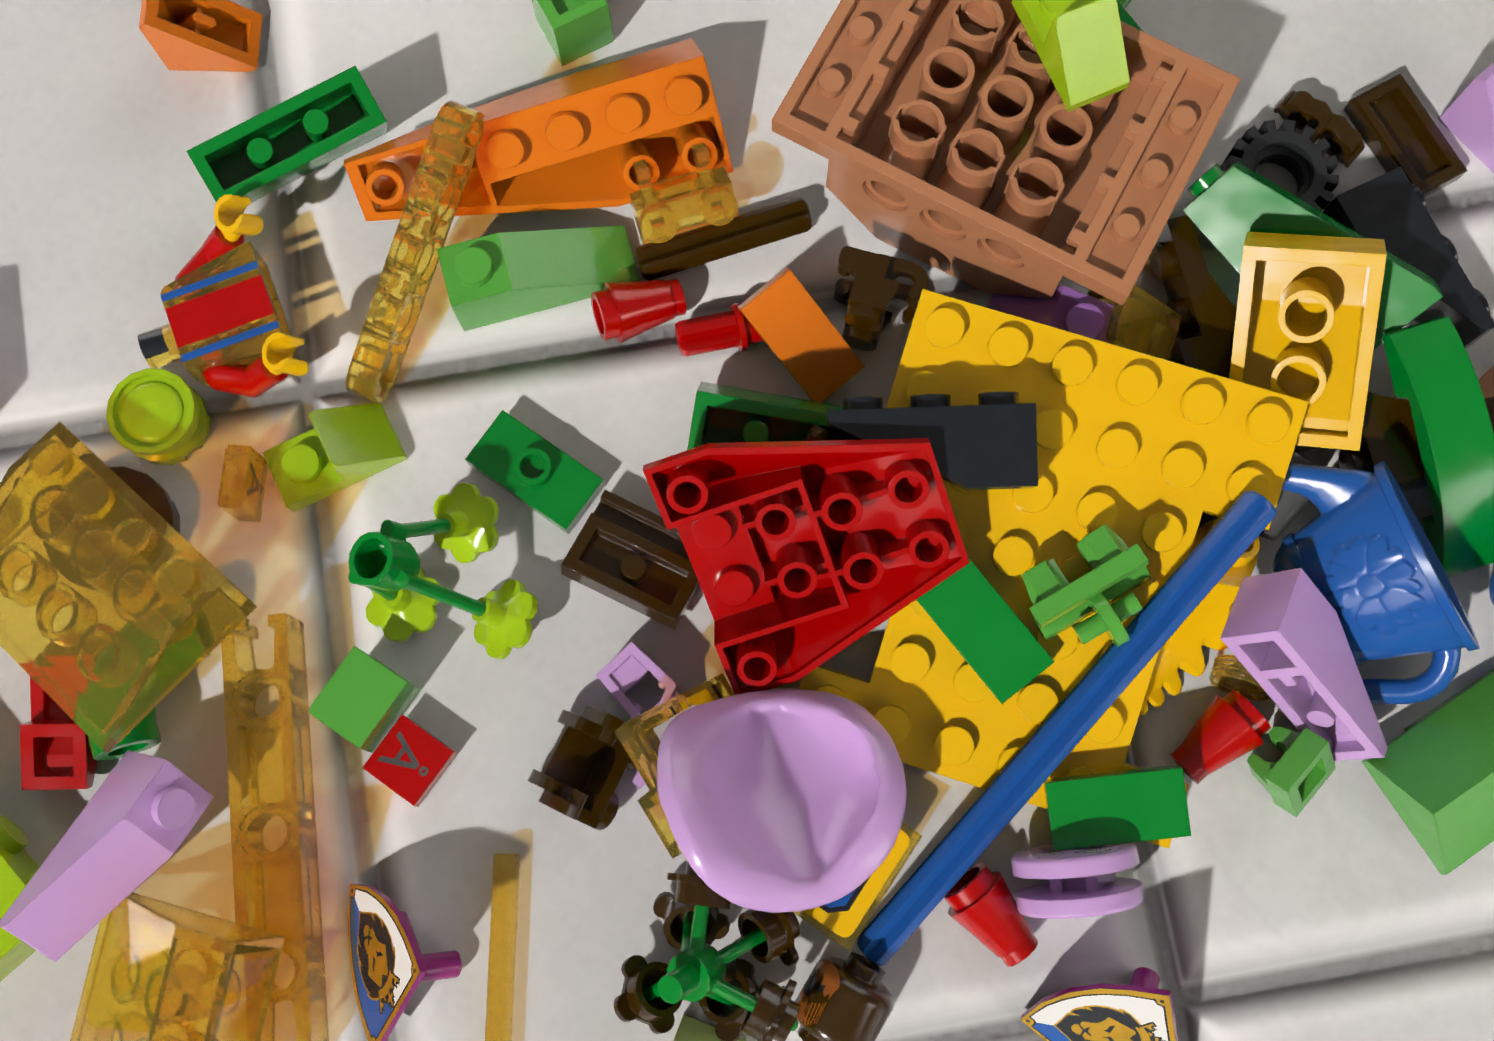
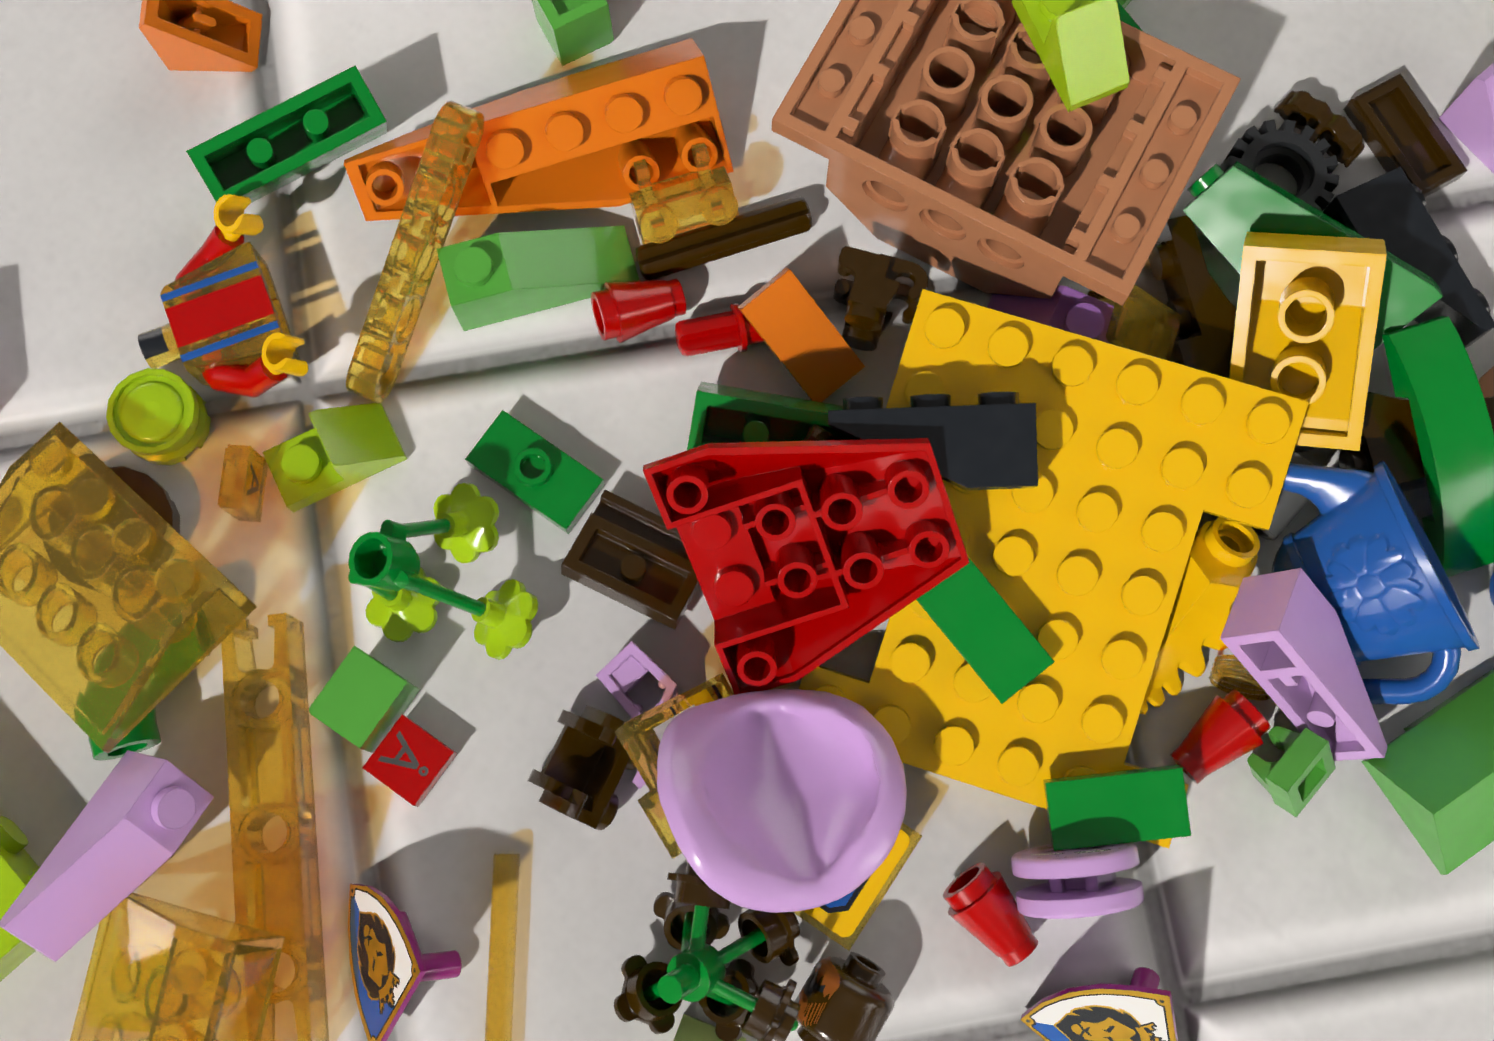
(53, 748): red slope -> none
(1066, 727): blue axle -> none
(1112, 575): bright green hips -> none

